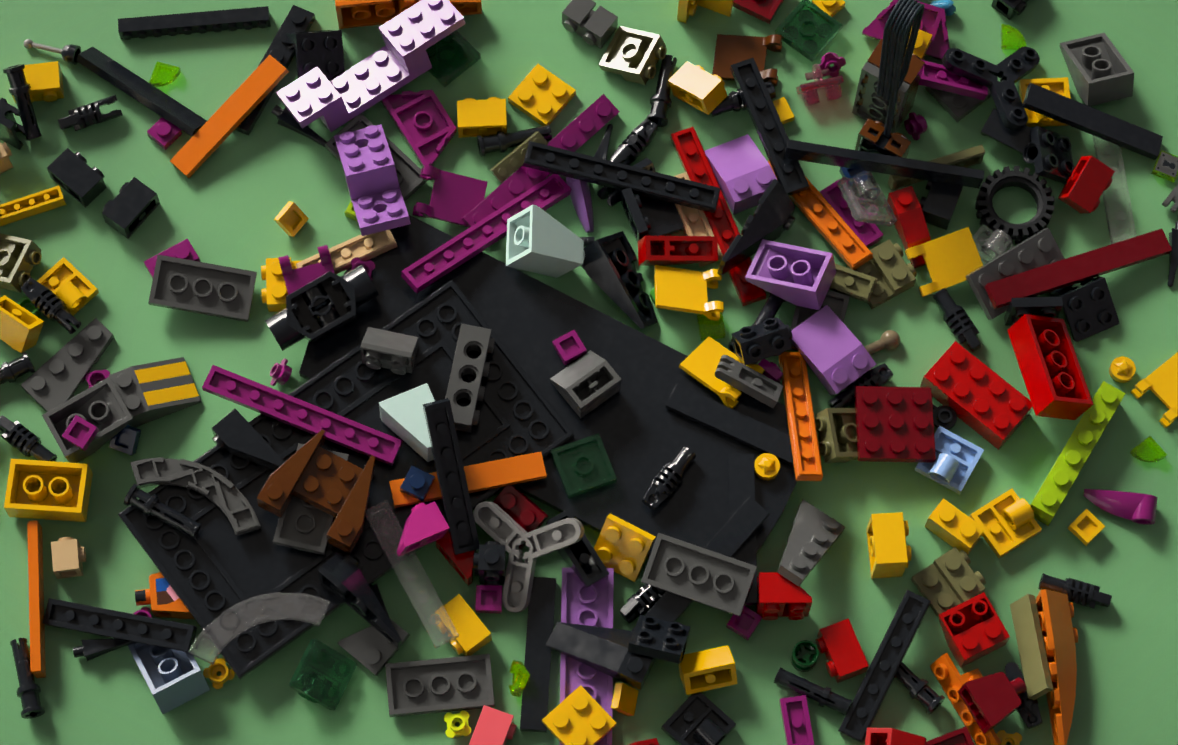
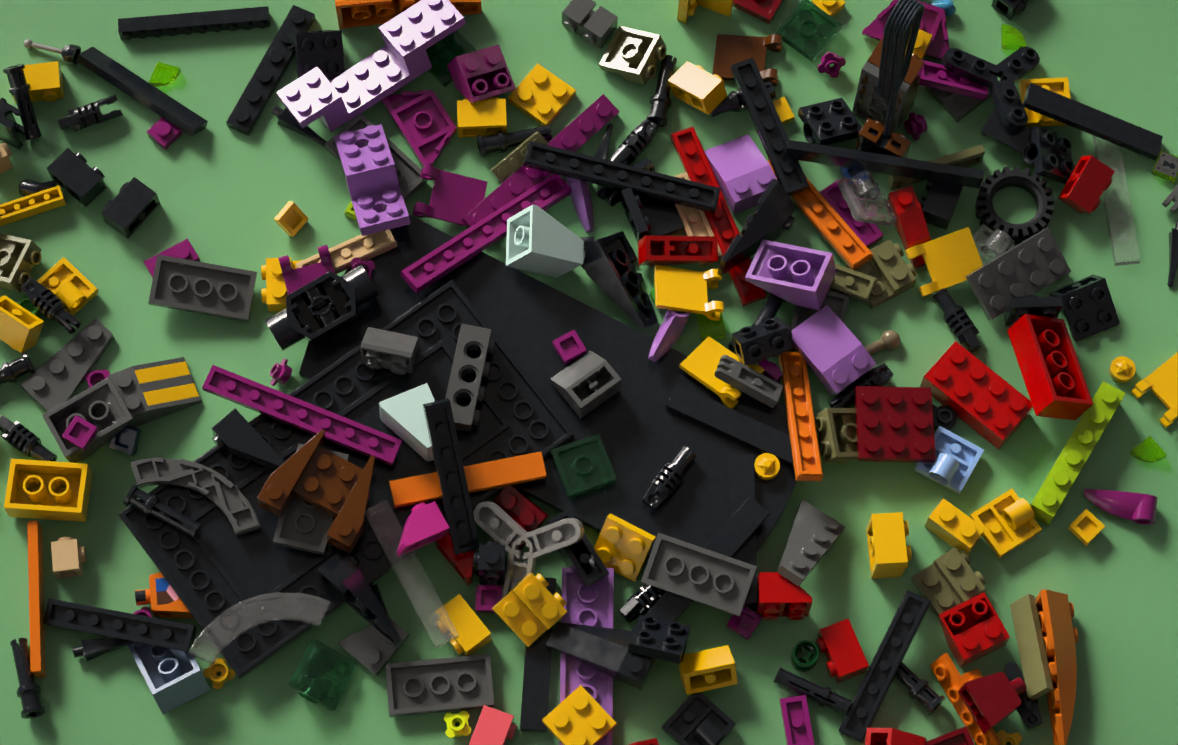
(30, 187): none -> black arm
(229, 116): orange tile -> none
(417, 483): dark blue plate -> none
(481, 74): none -> magenta slope
(520, 678): clear neon green tile -> none
(530, 608): none -> yellow plate
(624, 699): yellow tile -> none
(668, 333): none -> medium lavender piece
(829, 122): none -> black plate
(831, 85): clear pink hips -> none
(1078, 268): dark red tile -> none
(1078, 591): black hinge -> none
(1097, 69): dark grey slope -> none

